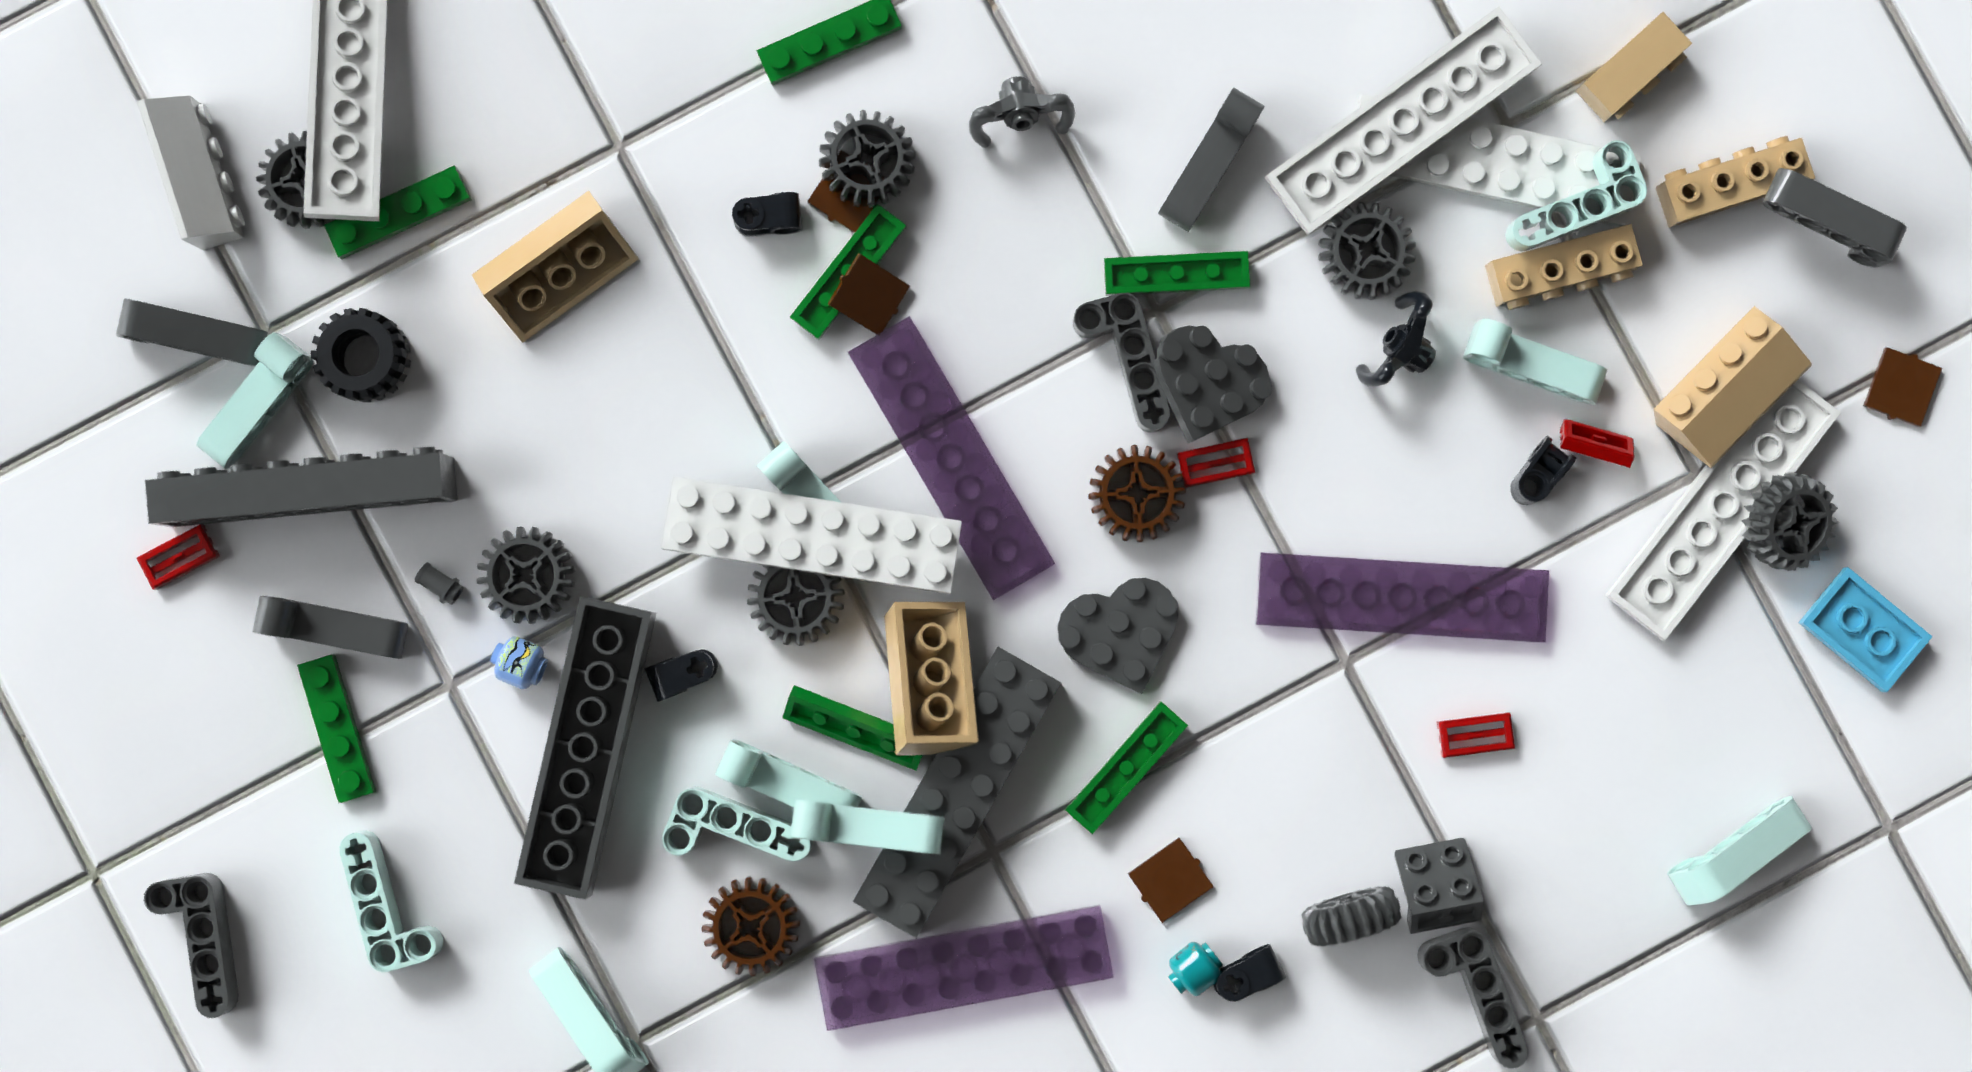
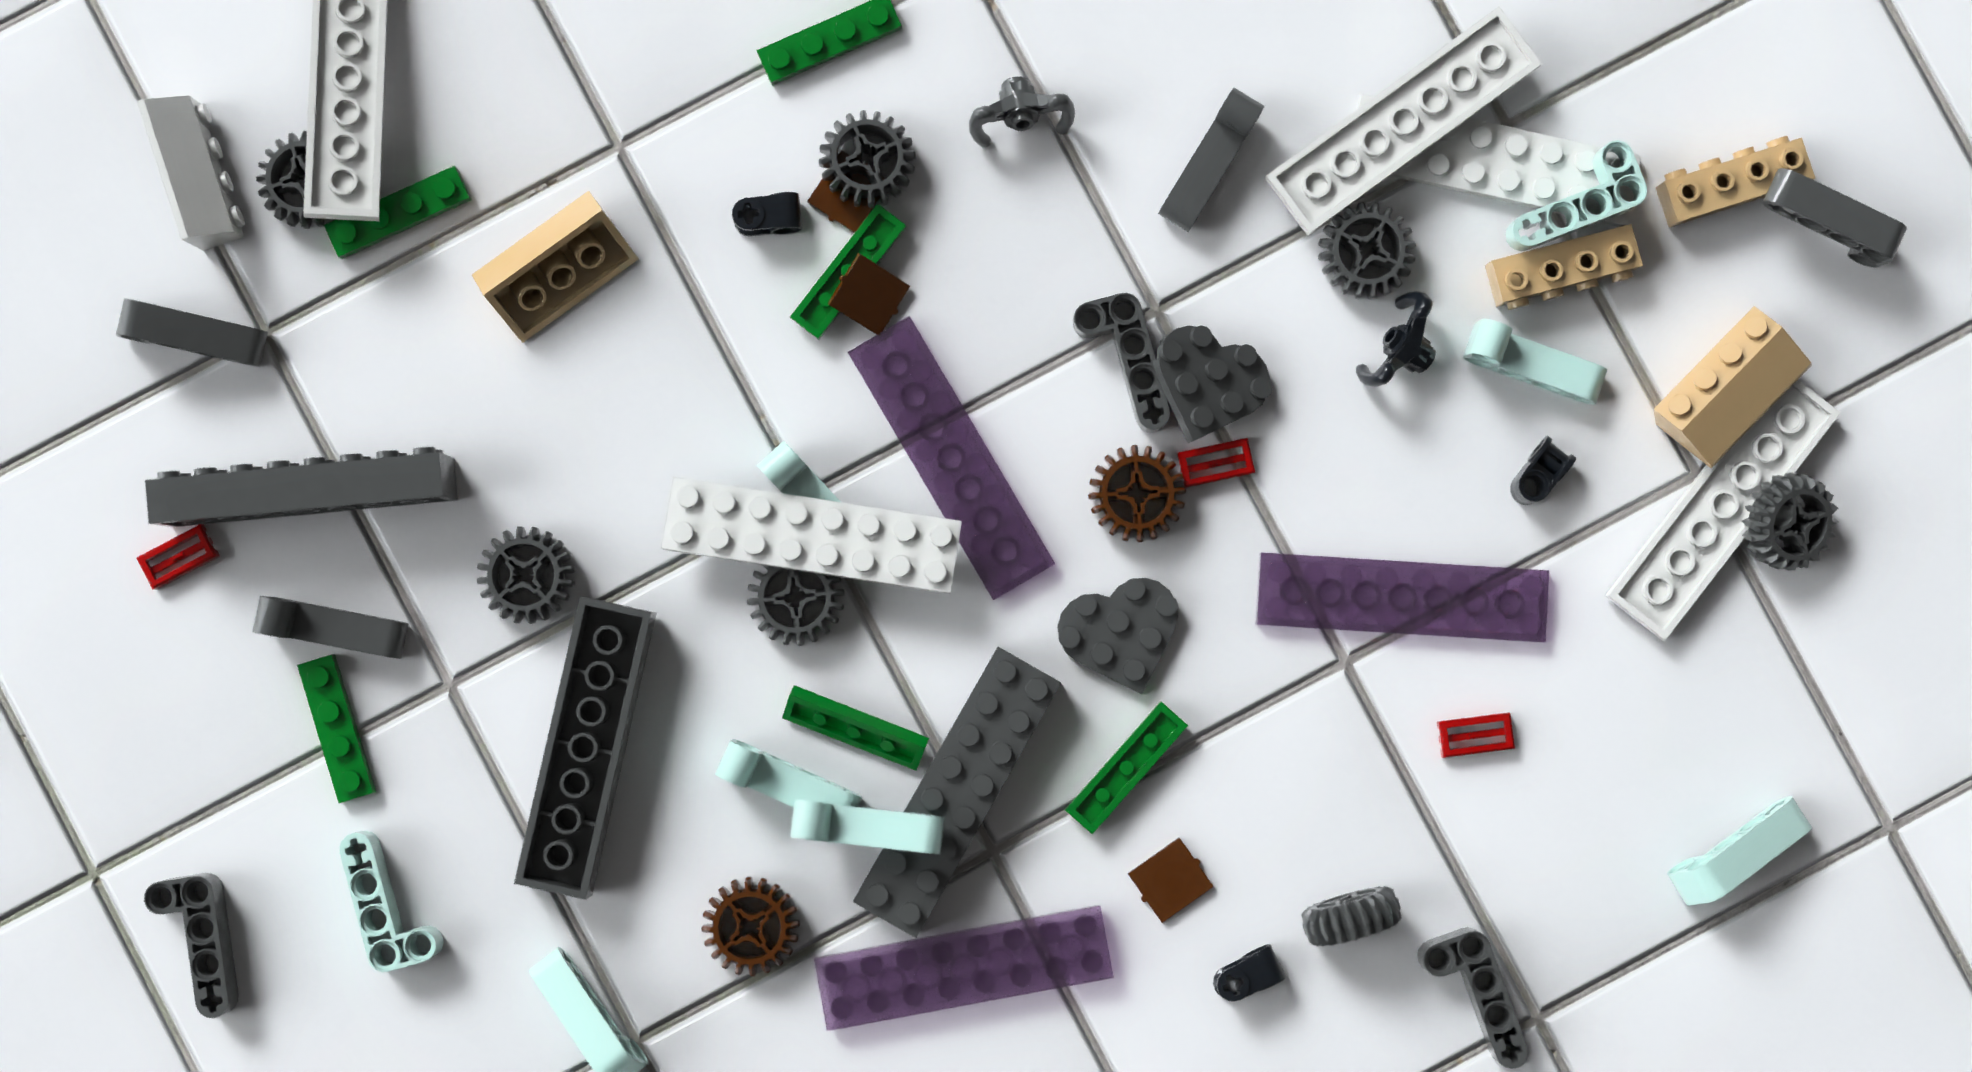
(256, 400): light aqua beam -> none
(333, 344): black tyre -> none
(439, 583): dark grey pin -> none
(519, 662): light blue head -> none
(676, 674): black piece -> none
(741, 831): light aqua beam -> none
(930, 677): tan slope -> none
(1177, 273): green plate -> none
(1194, 968): teal head -> none
(1439, 885): dark grey bracket -> none
(1597, 443): red tile -> none
(1635, 68): tan brick -> none
(1865, 629): medium azure plate -> none
(1902, 387): reddish brown piece -> none

